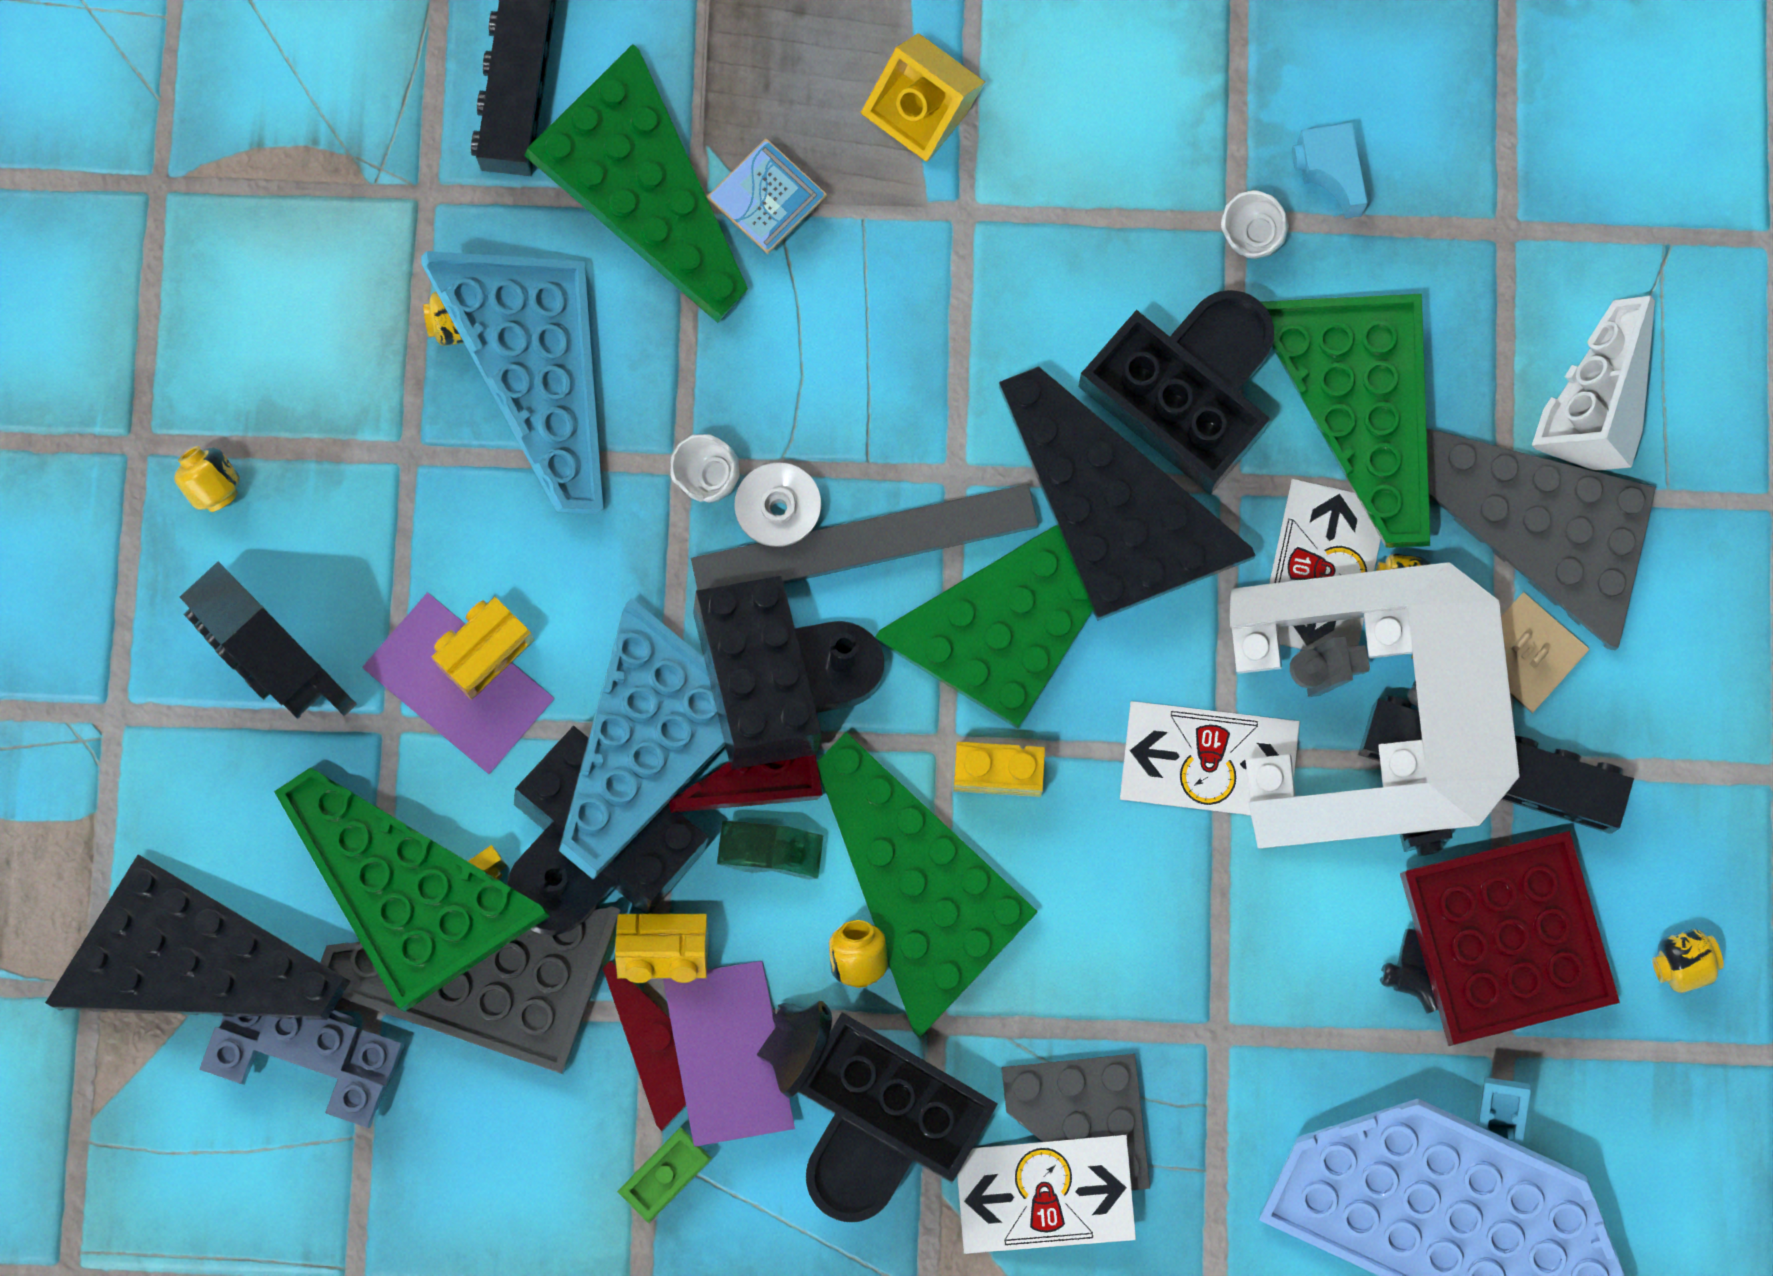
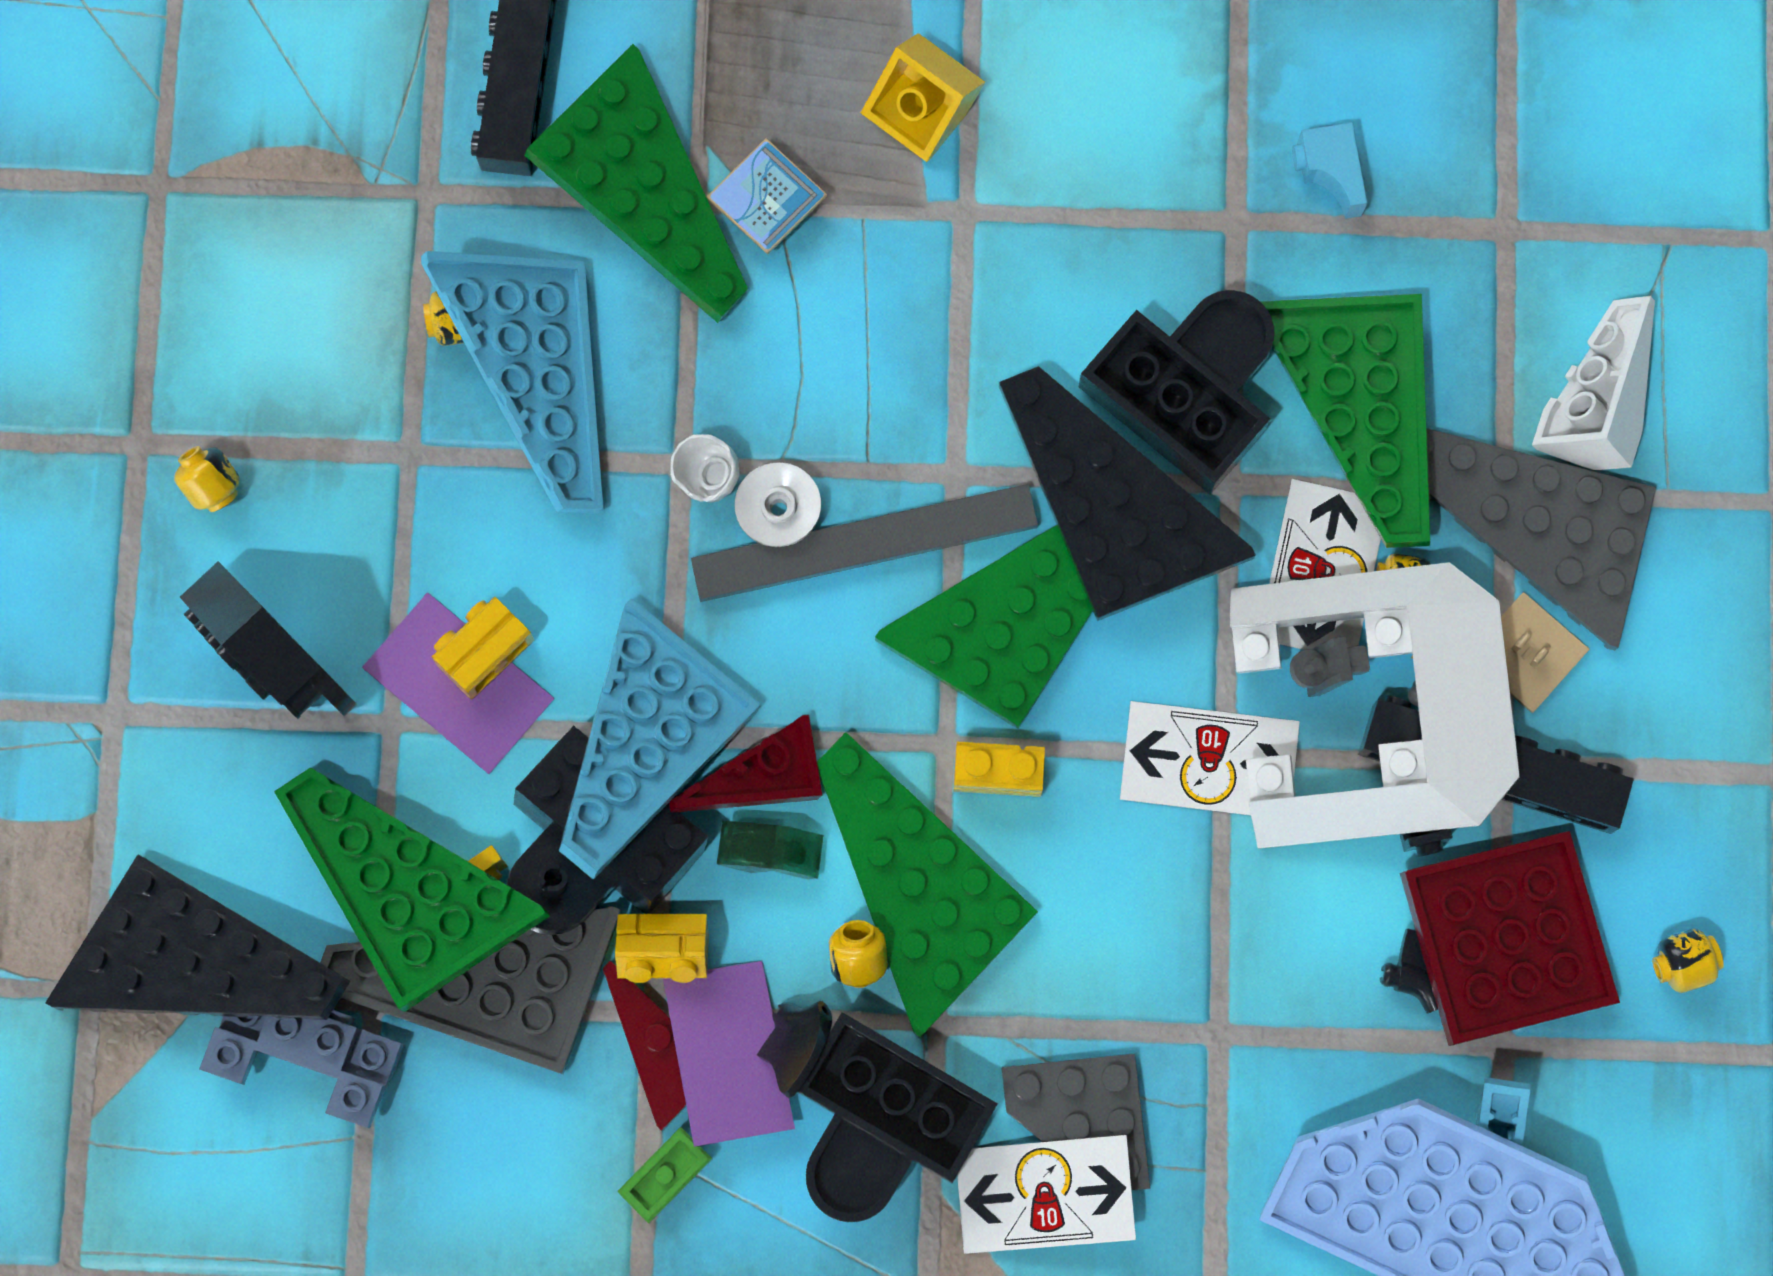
(778, 676): black brick -> none
(1254, 224): white hair -> none

